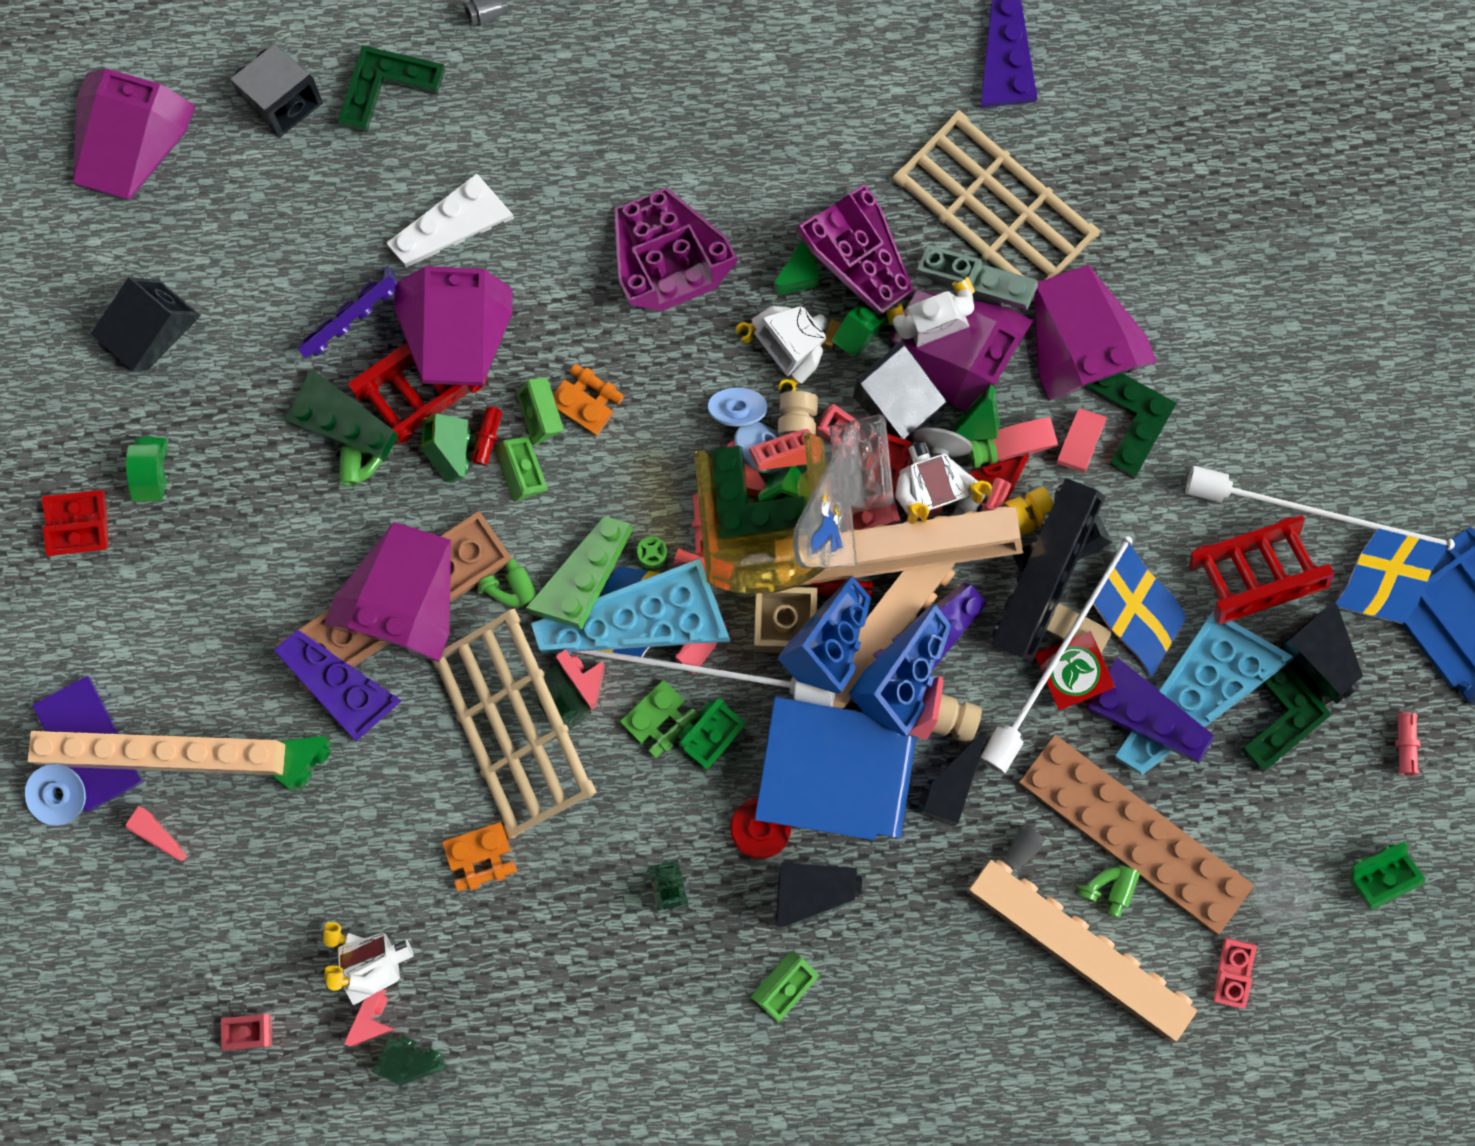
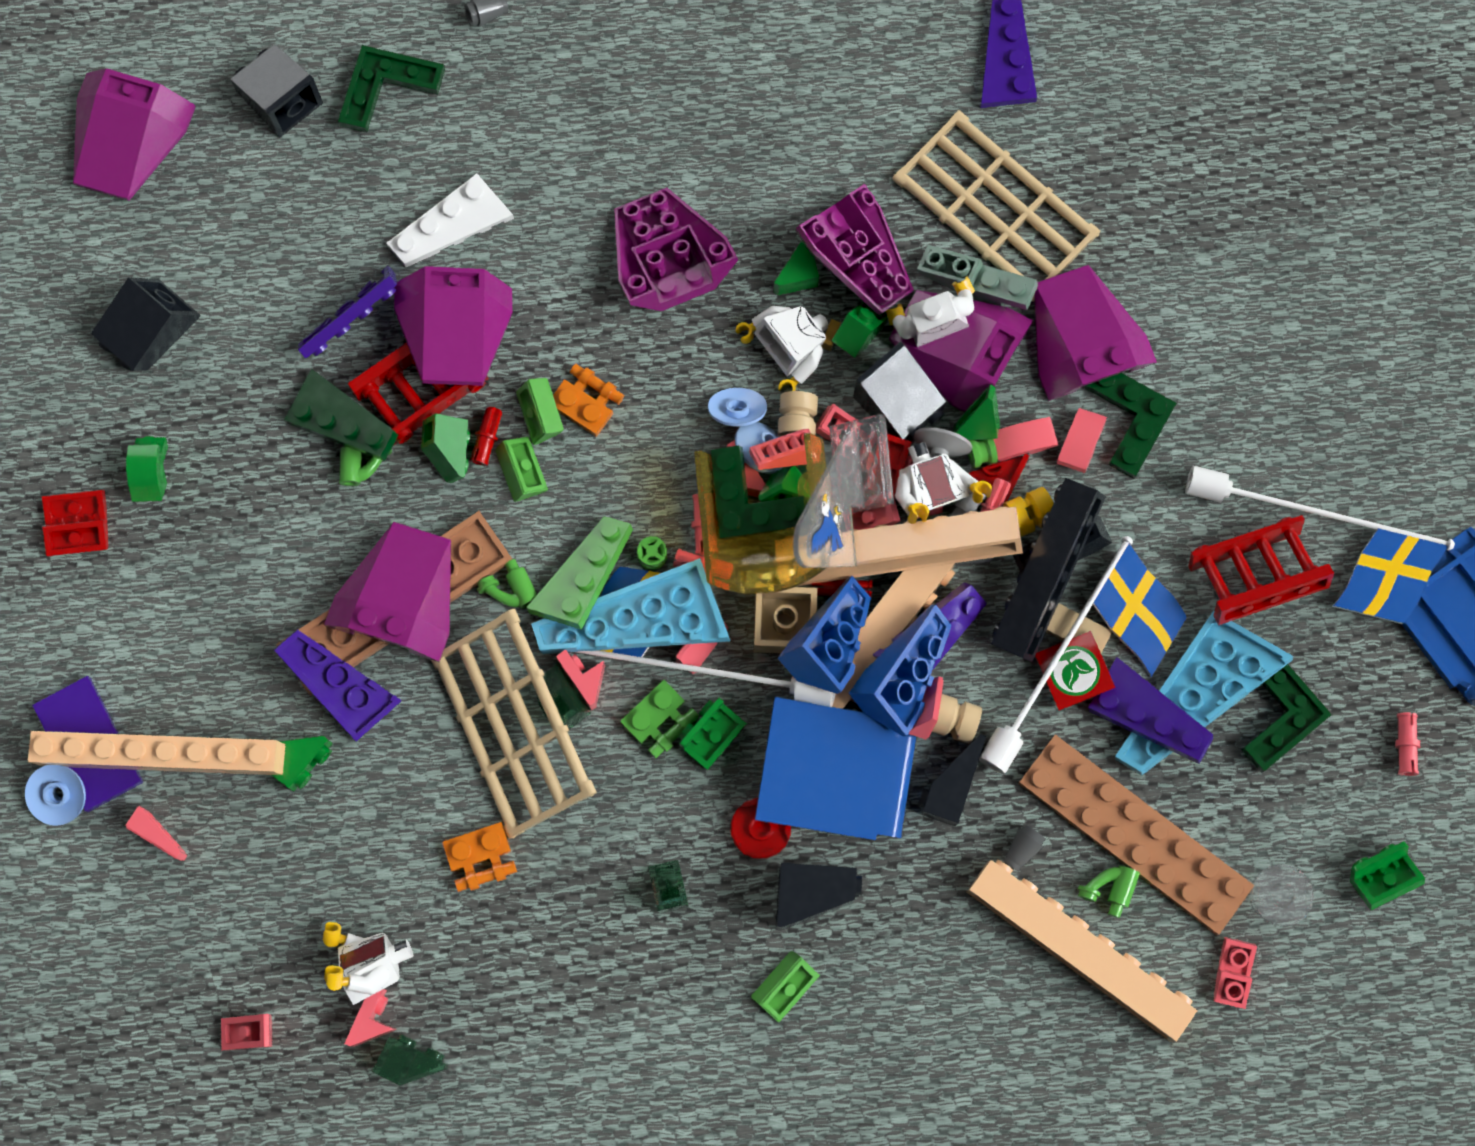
(1325, 656): black slope -> none

